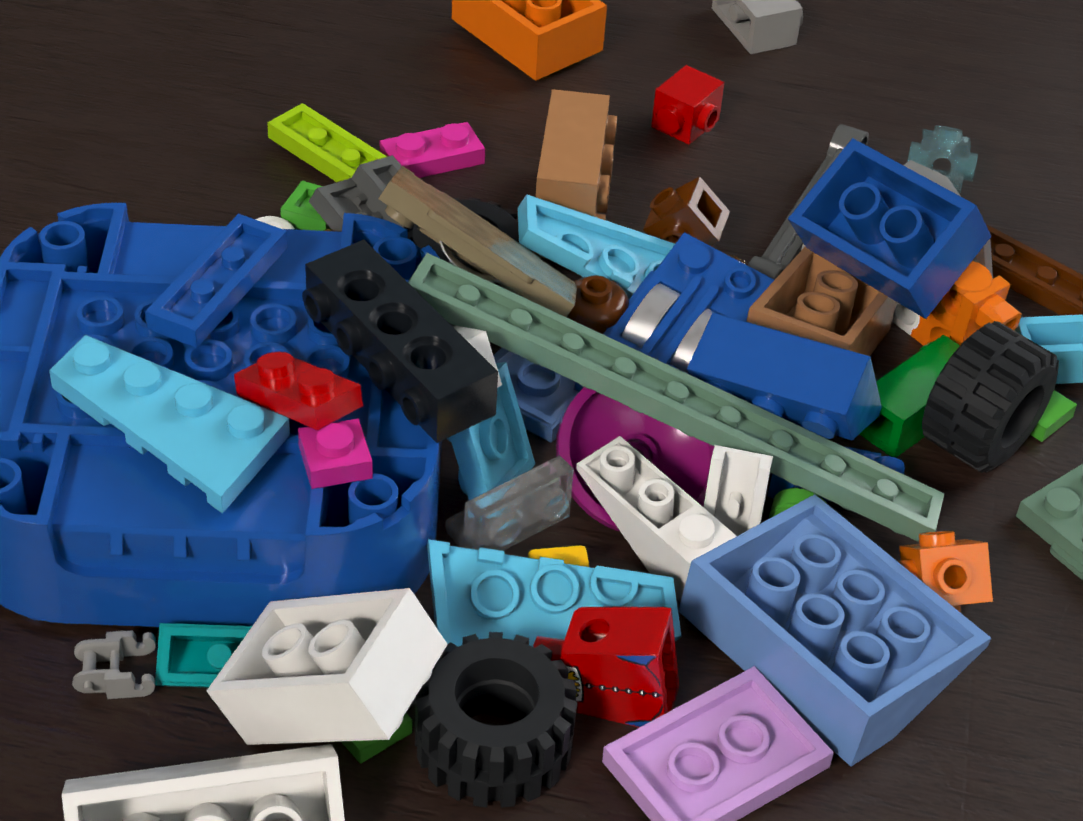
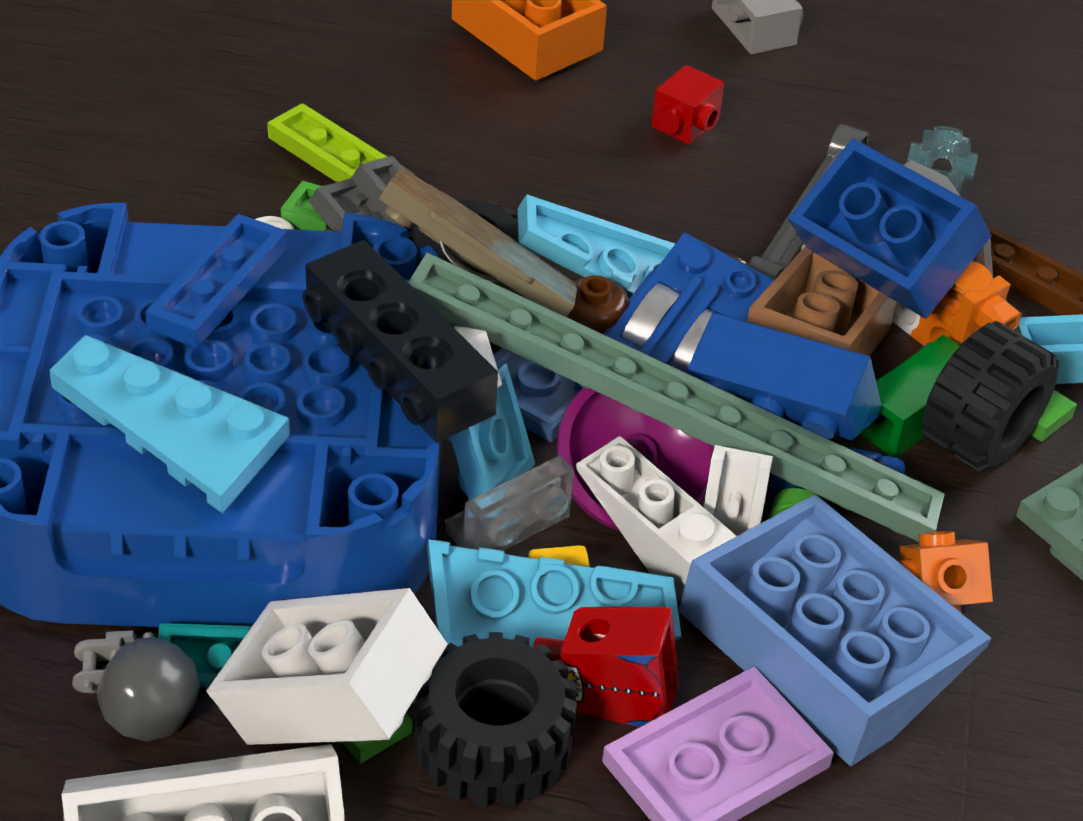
(148, 689): none -> dark grey hair
(298, 389): red plate -> none
(335, 454): dark pink plate -> none
(436, 149): dark pink plate -> none
(577, 152): medium nougat brick -> none
(689, 210): reddish brown brick -> none

